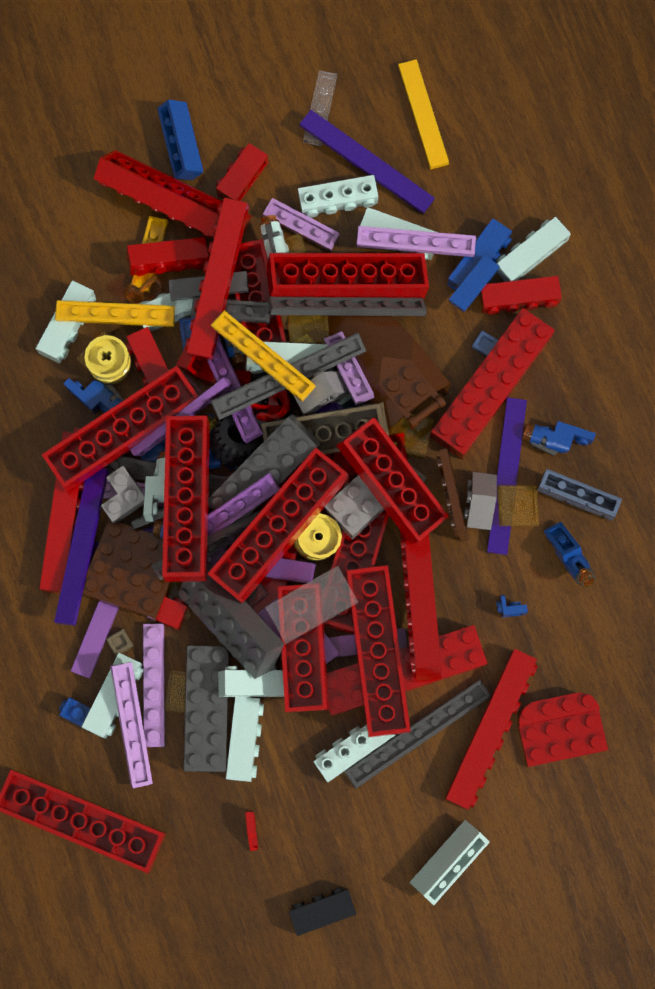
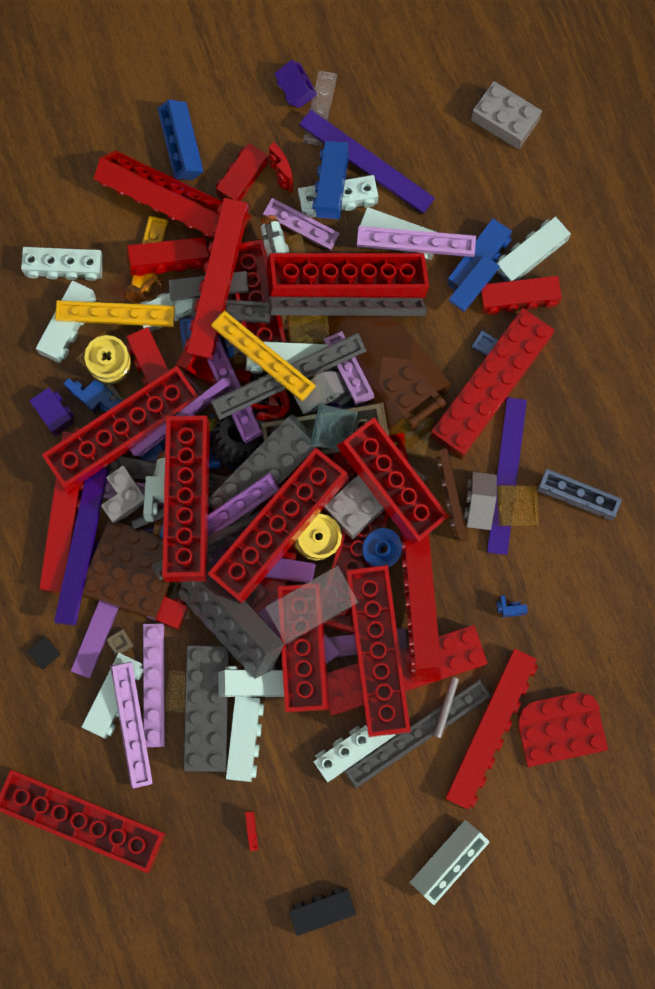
(44, 652): none -> black piece
(52, 412): none -> dark purple brick
(62, 263): none -> light aqua brick
(74, 711): blue bracket -> none
(281, 166): none -> red slope
(295, 84): none -> dark purple brick
(331, 180): none -> blue brick
(332, 426): none -> clear light blue tile
(376, 542): none -> blue dish
(423, 114): yellow tile -> none
(446, 707): none -> light grey bar
(506, 115): none -> light grey brick
(556, 440): blue plate -> none
(570, 554): blue plate -> none

